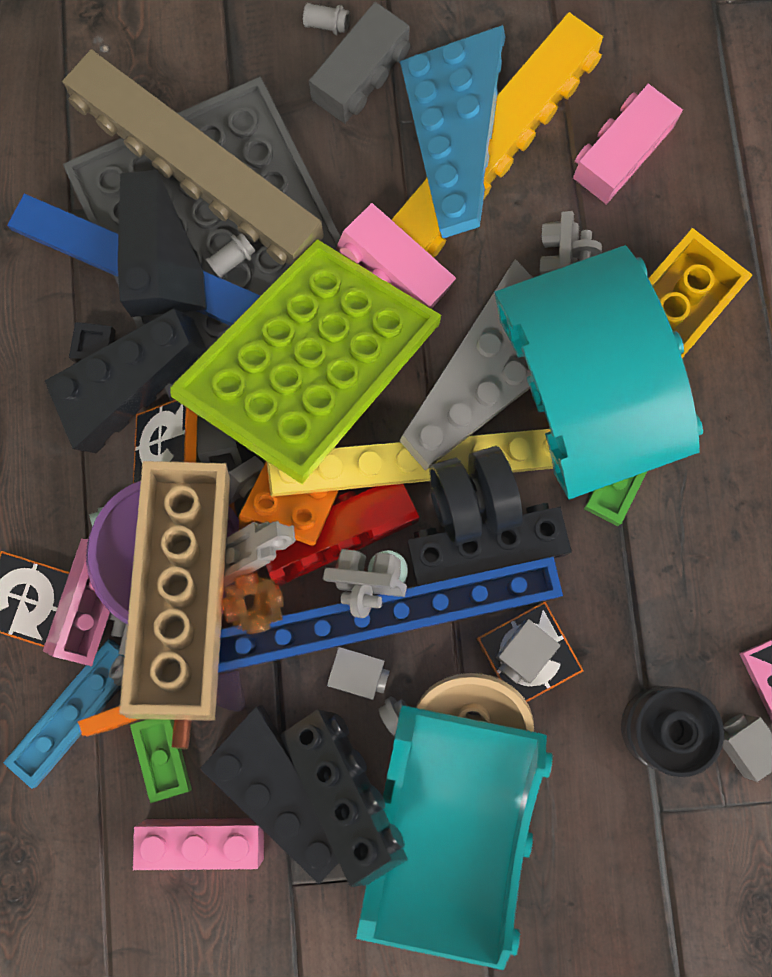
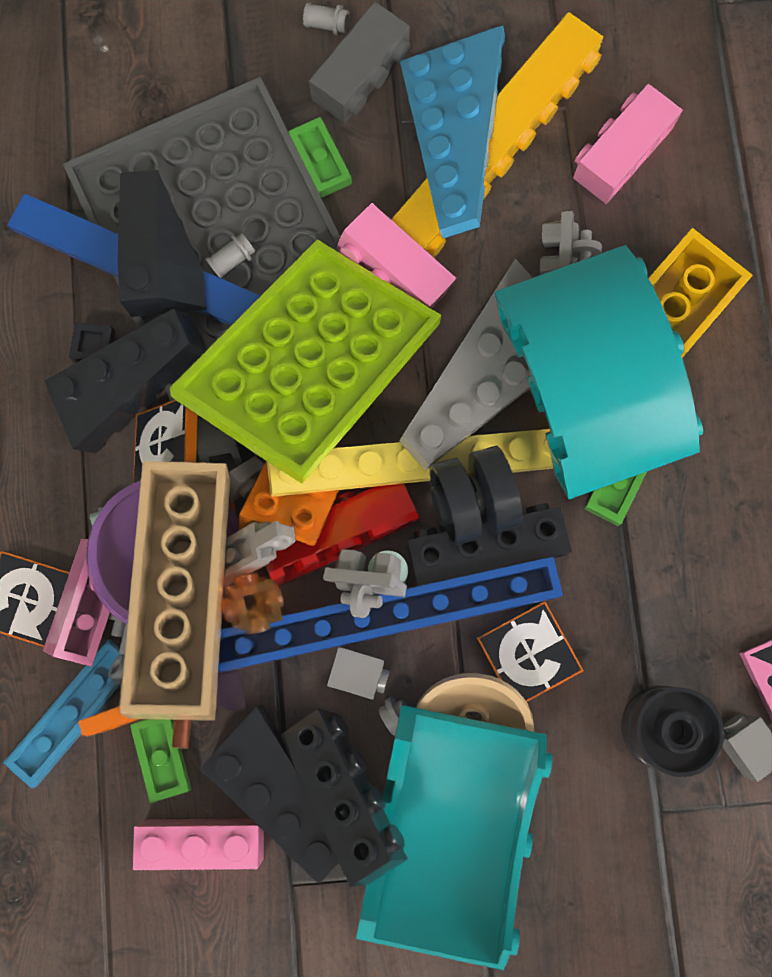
(192, 158): dark tan brick -> none
(321, 157): none -> bright green plate
(526, 652): light grey brick -> none

